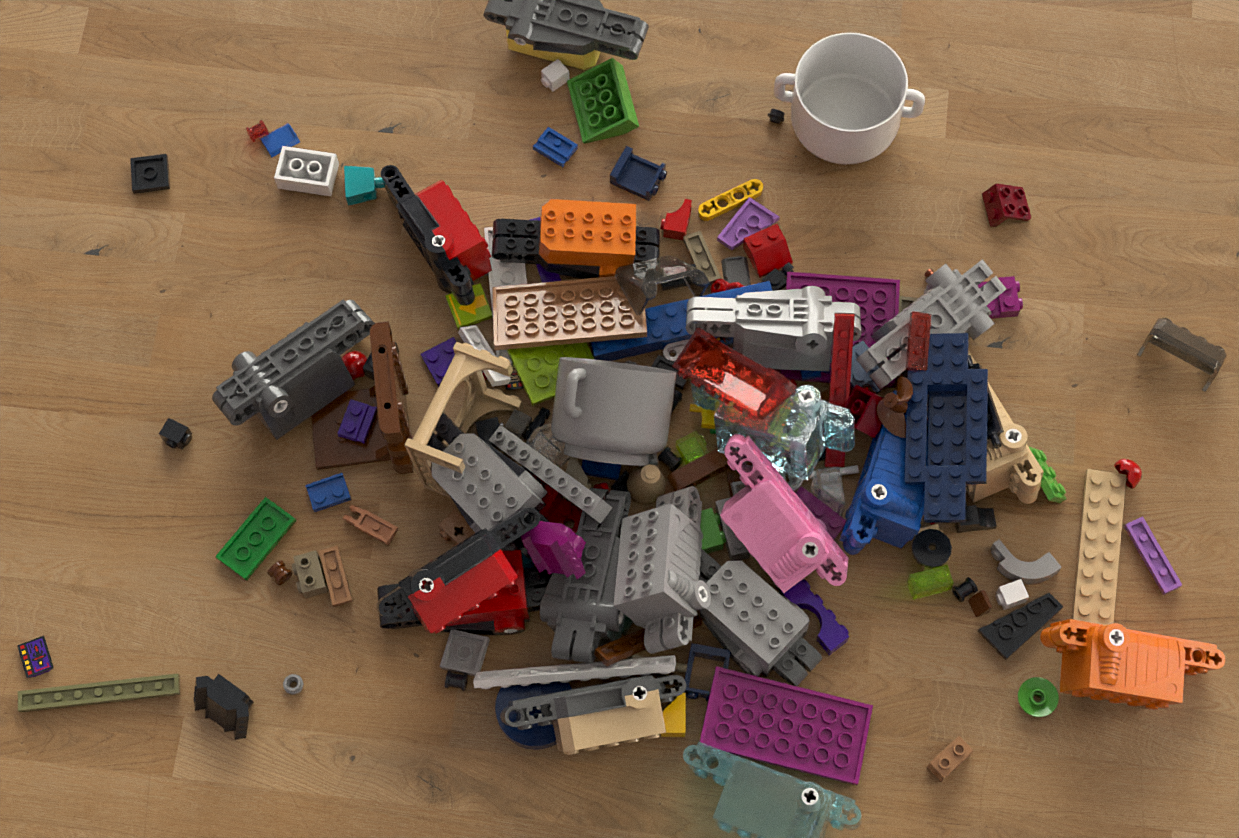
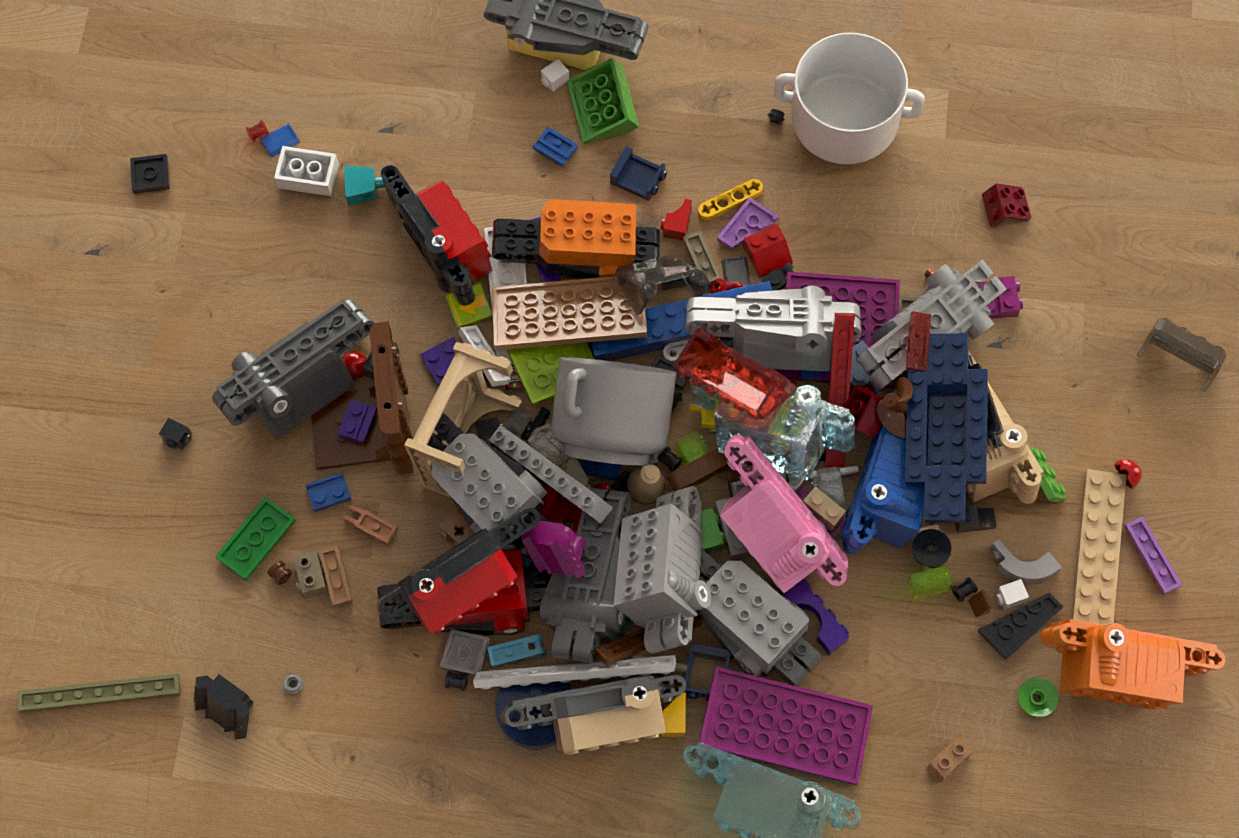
(35, 657): piece -> none
(516, 650): none -> medium azure plate
(824, 508): none -> tan brick

